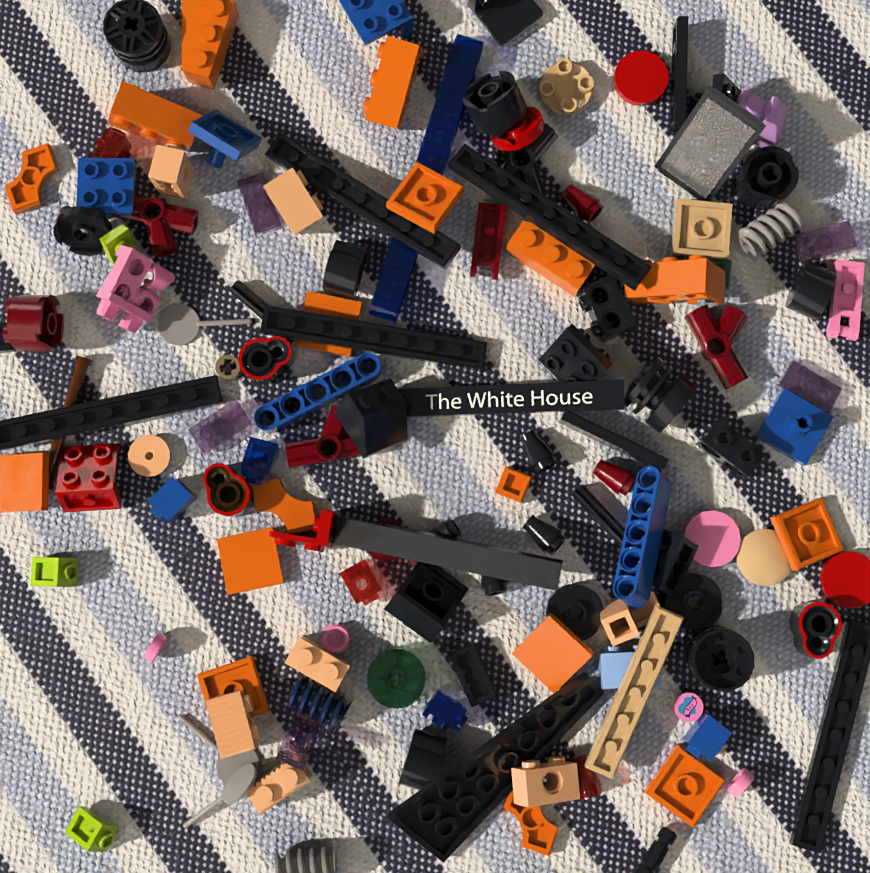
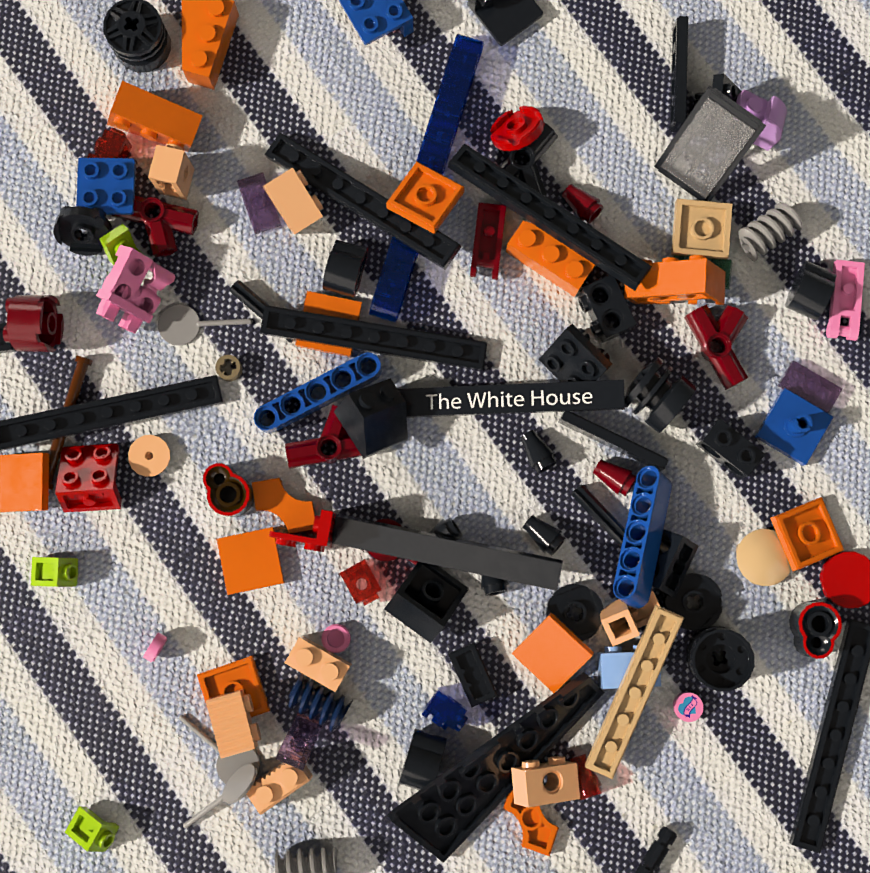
(26, 189): orange tile -> none
(171, 500): blue brick -> none
(220, 426): clear purple plate -> none
(224, 136): blue tile -> none
(259, 452): clear blue brick -> none
(266, 359): black piece -> none
(380, 682): clear green brick -> none
(392, 82): orange wedge -> none
(495, 103): black brick -> none
(513, 484): orange tile -> none
(566, 87): tan dish -> none
(641, 78): red tile -> none
(684, 785): orange tile -> none
(706, 737): blue brick -> none
(716, 537): bright pink tile -> none
(740, 782): bright pink tile -> none
(780, 182): black brick -> none
(825, 241): clear purple plate -> none

